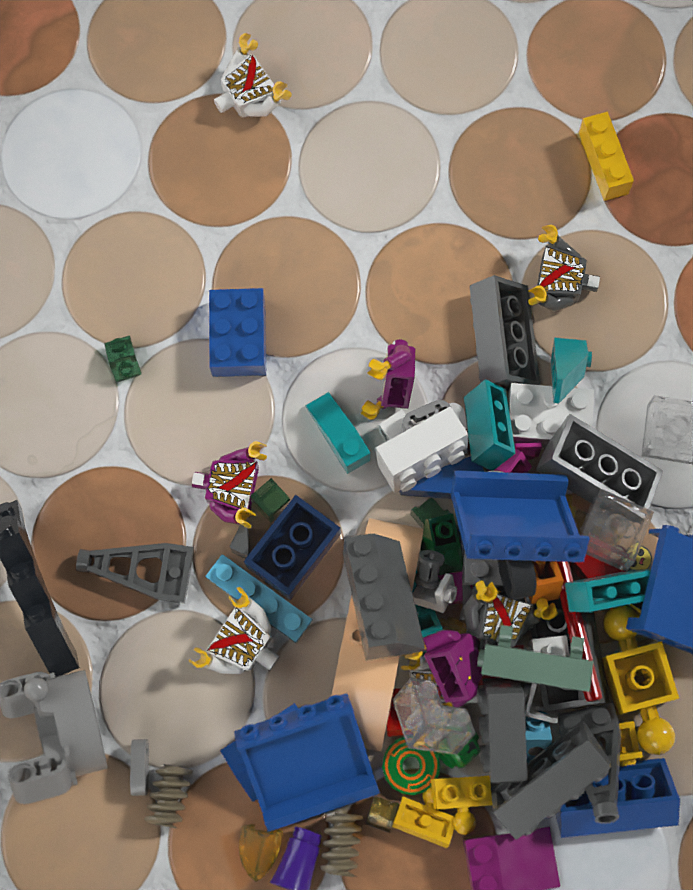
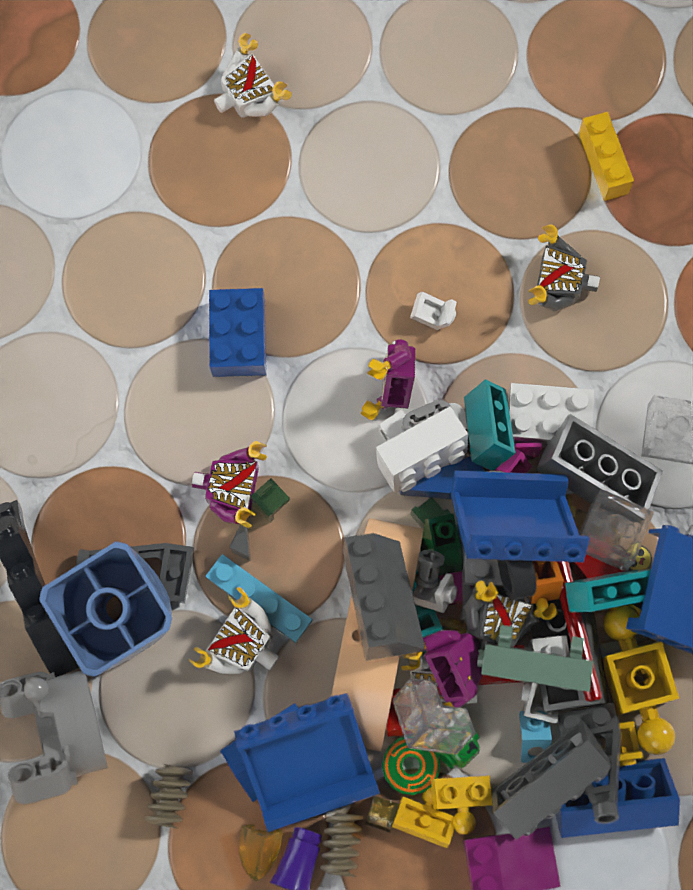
(80, 601): none -> medium blue piece
(122, 358): clear green bracket -> none
(139, 767): light grey beam -> none
(293, 547): dark blue brick -> none
(339, 433): teal slope -> none
(433, 311): none -> white bracket
(503, 729): dark grey brick -> none
(504, 332): dark grey slope -> none
(568, 365): teal slope -> none

